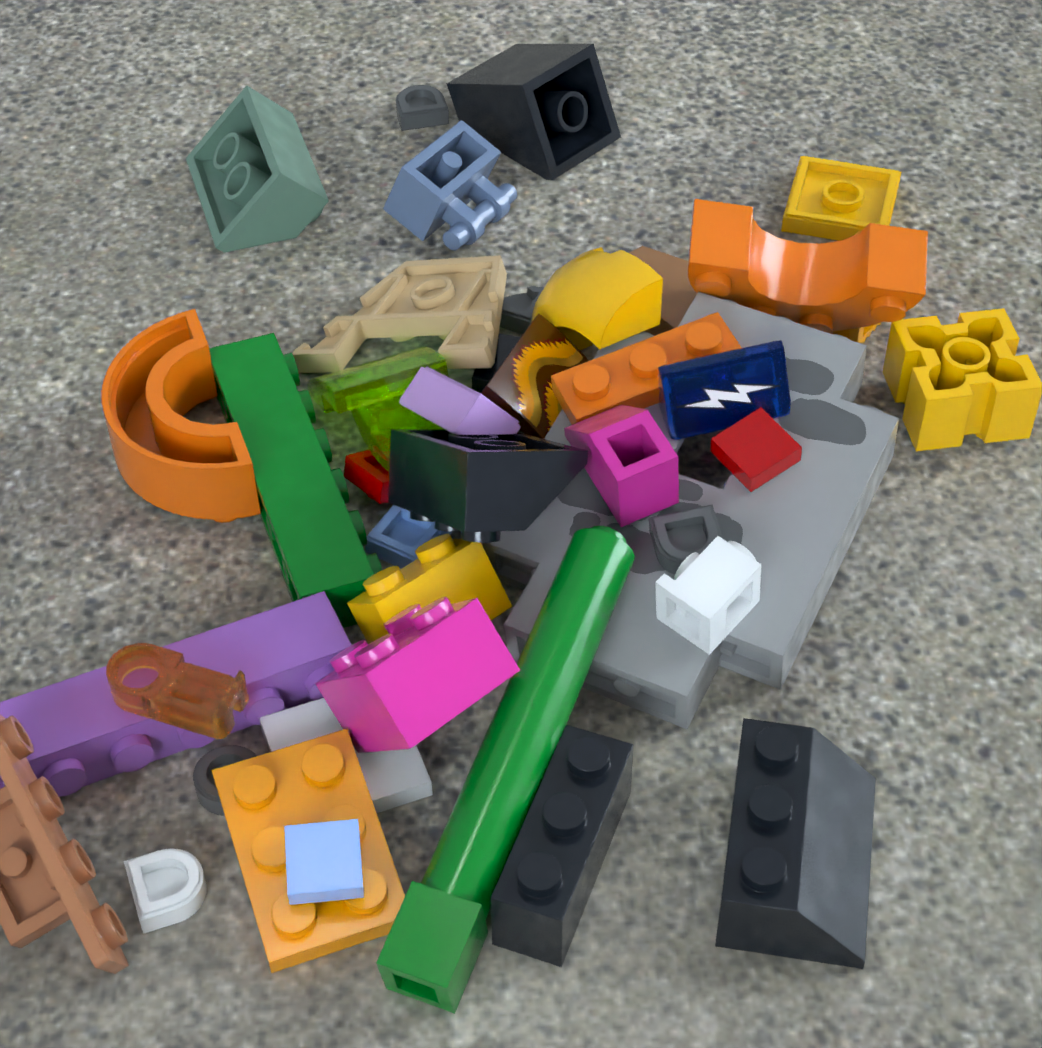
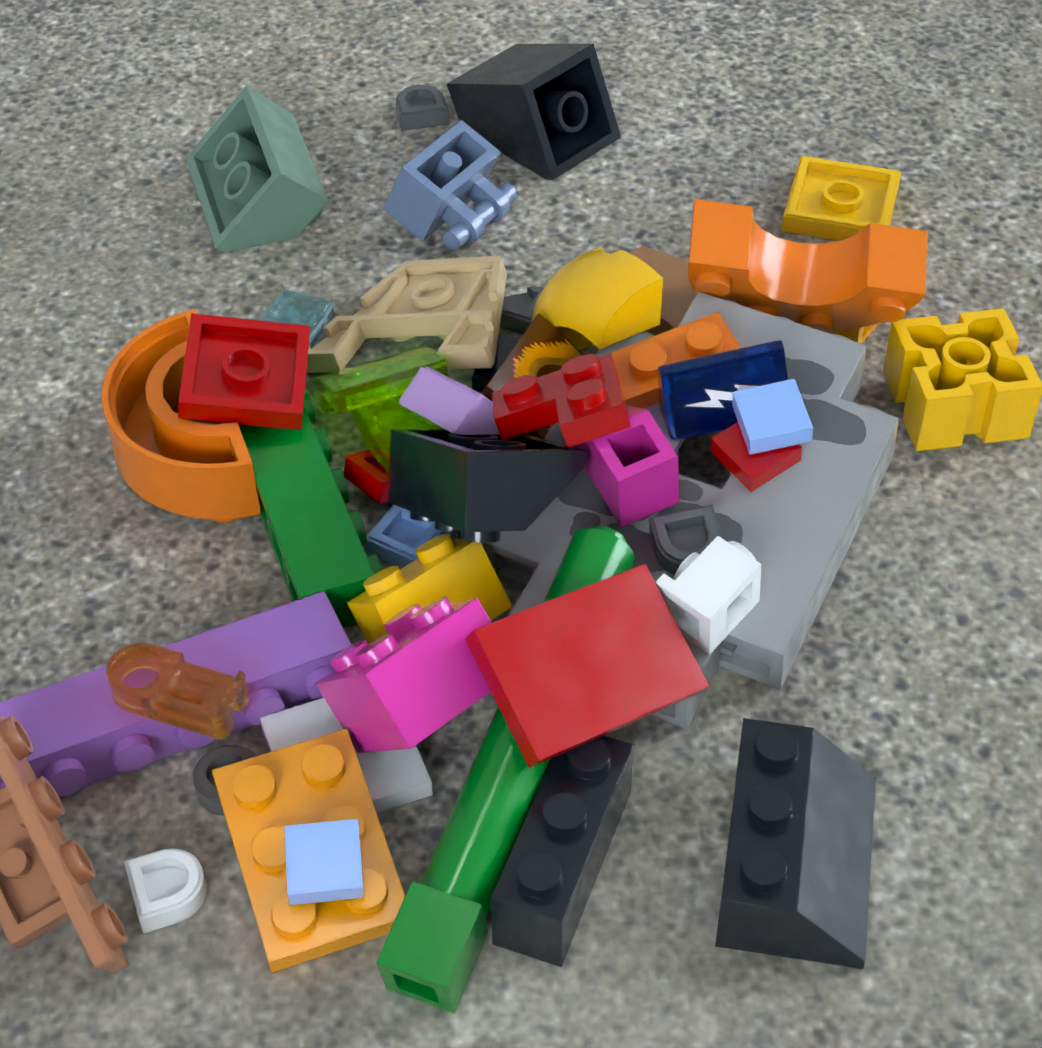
(244, 372): none -> red plate
(301, 310): none -> clear light blue tile
(580, 396): none -> red plate
(586, 664): none -> tile
(772, 416): none -> light blue tile

